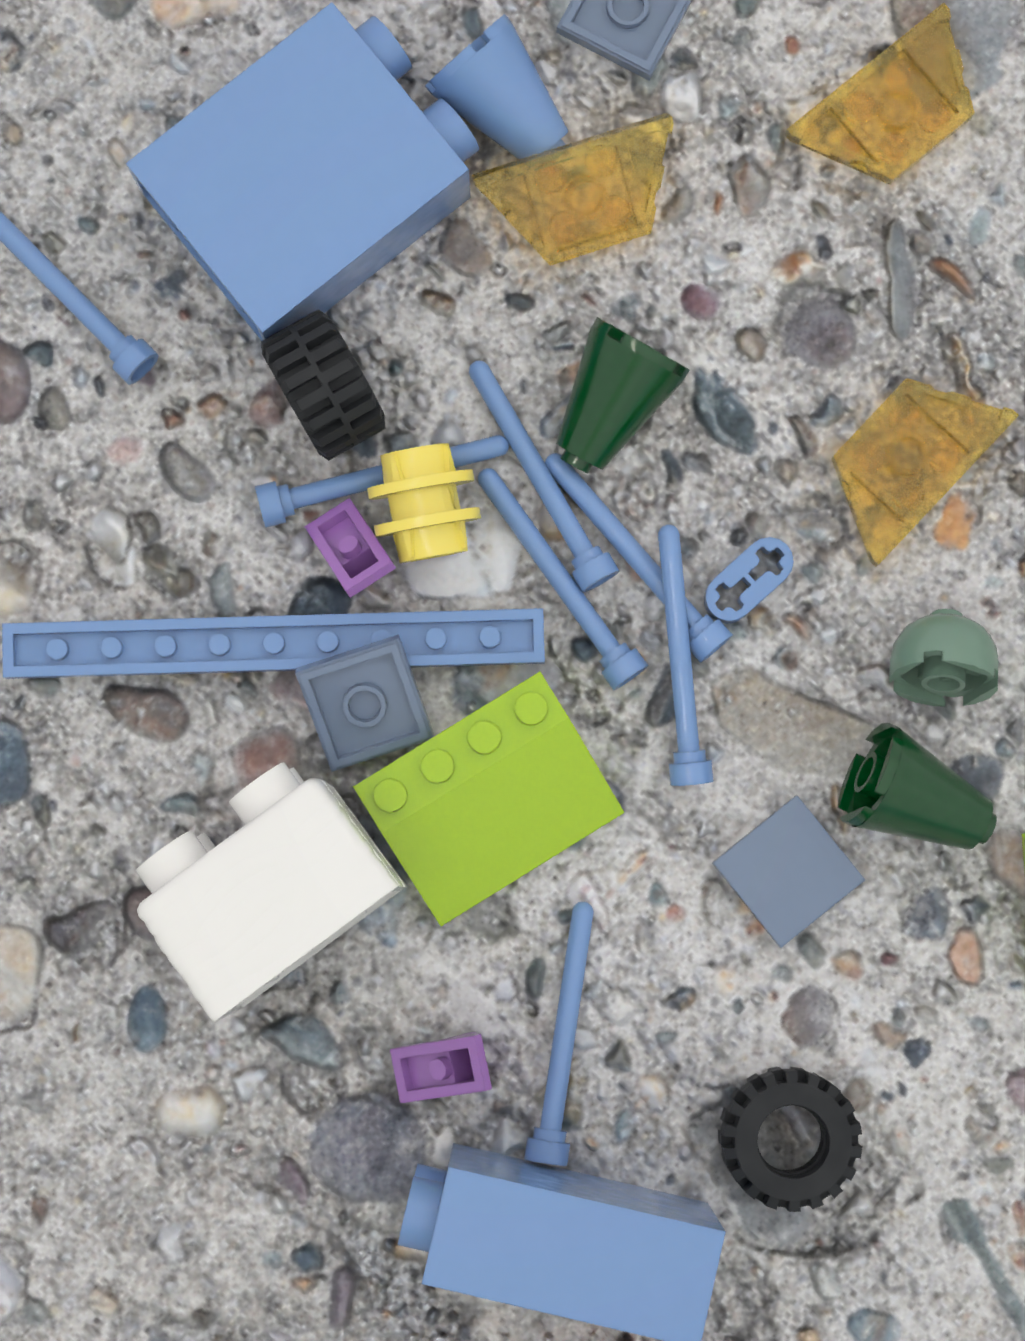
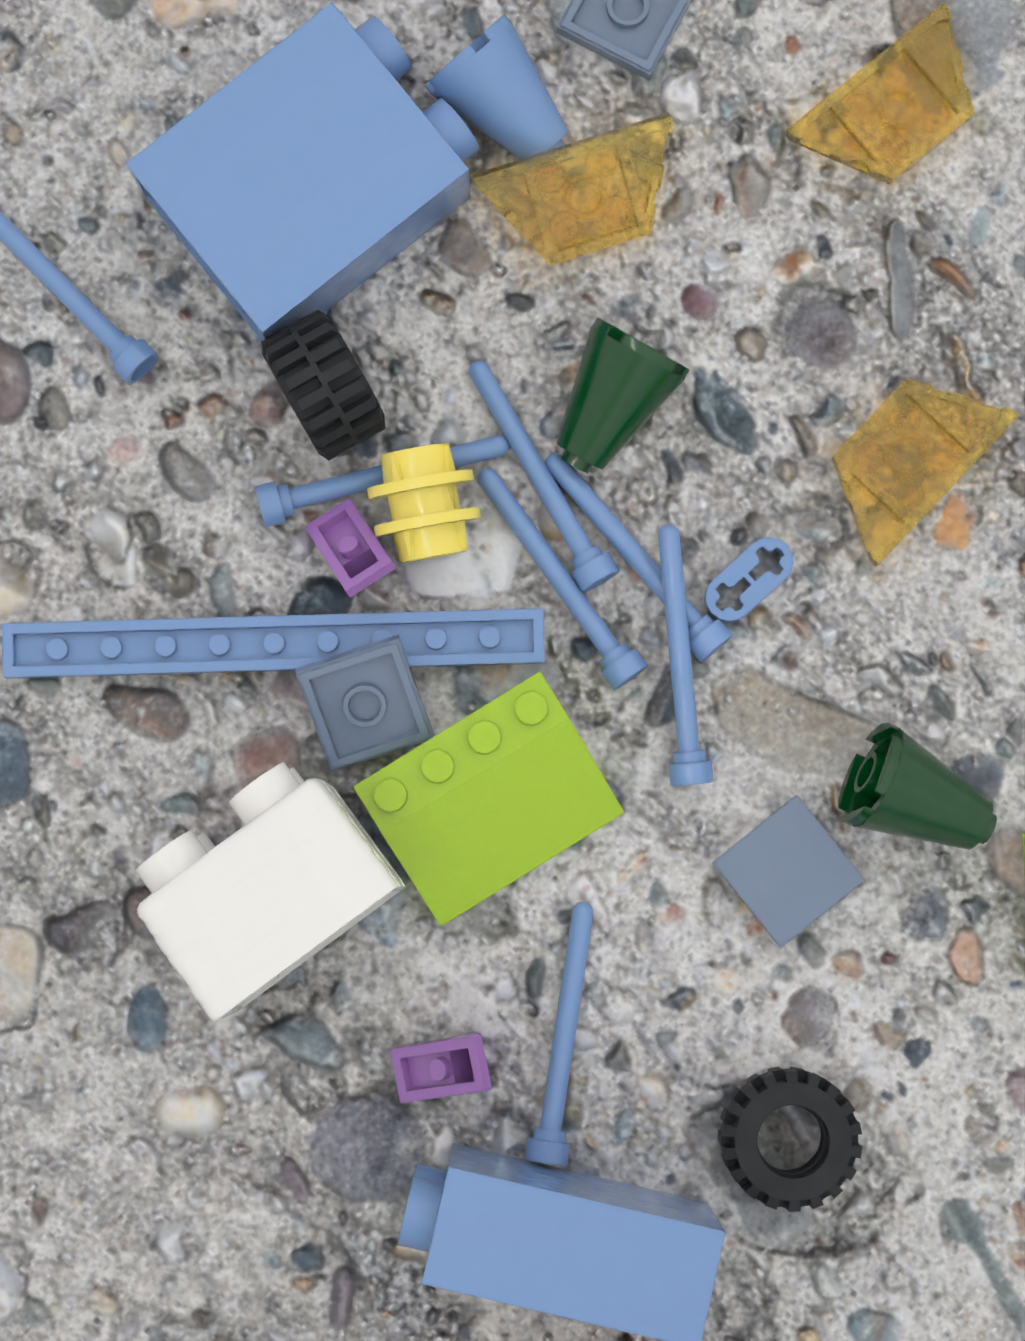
(944, 658): sand green cylinder -> none

